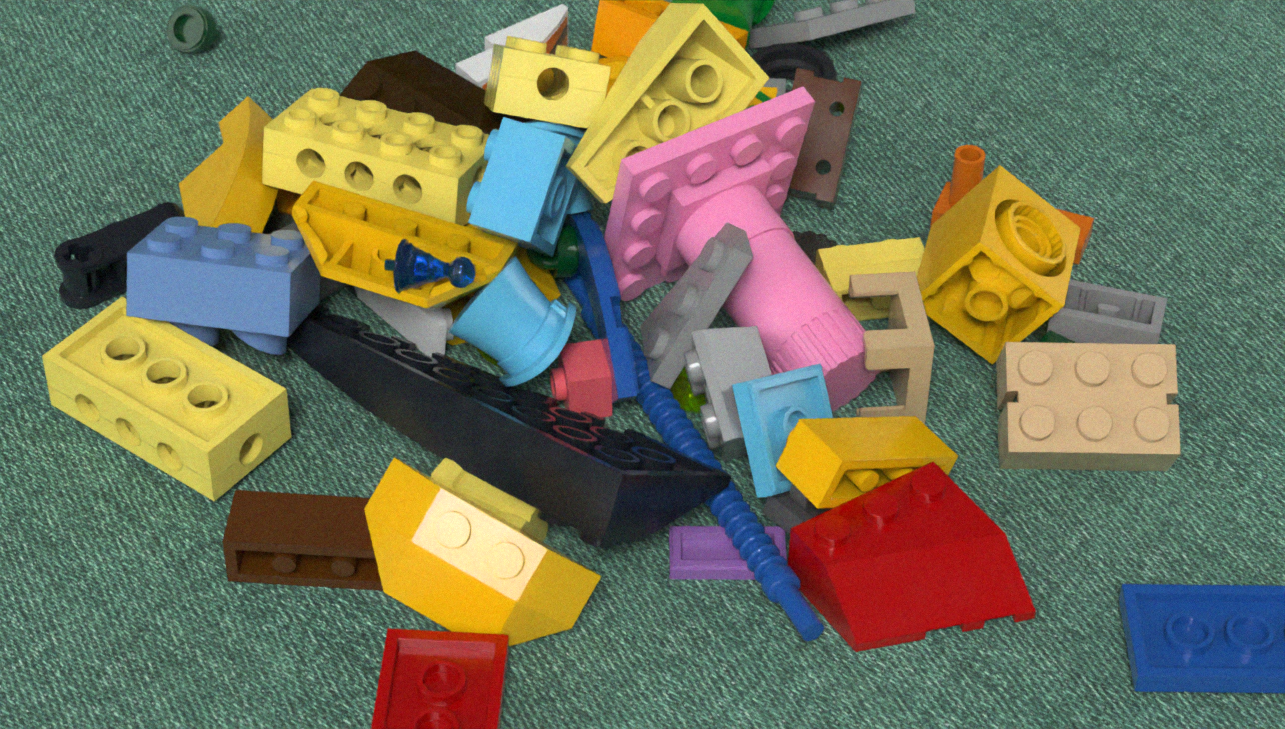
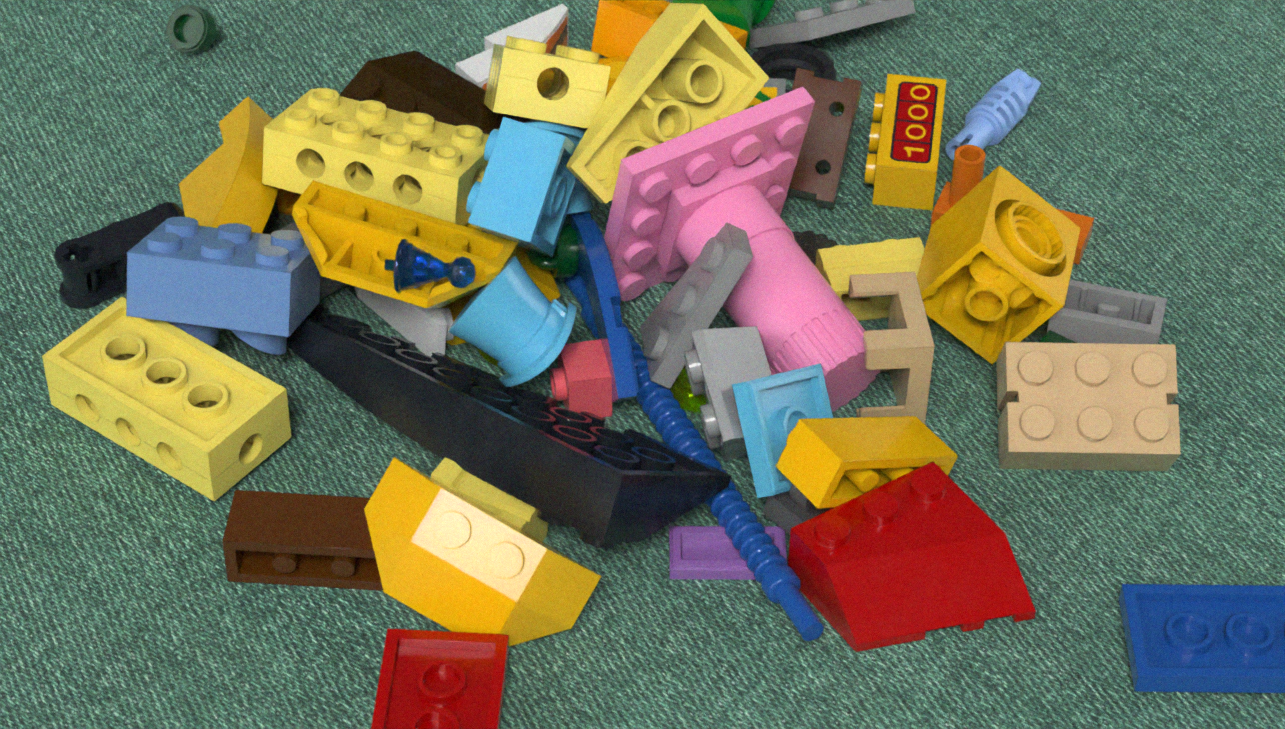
(906, 142): none -> yellow brick
(996, 112): none -> light blue hinge

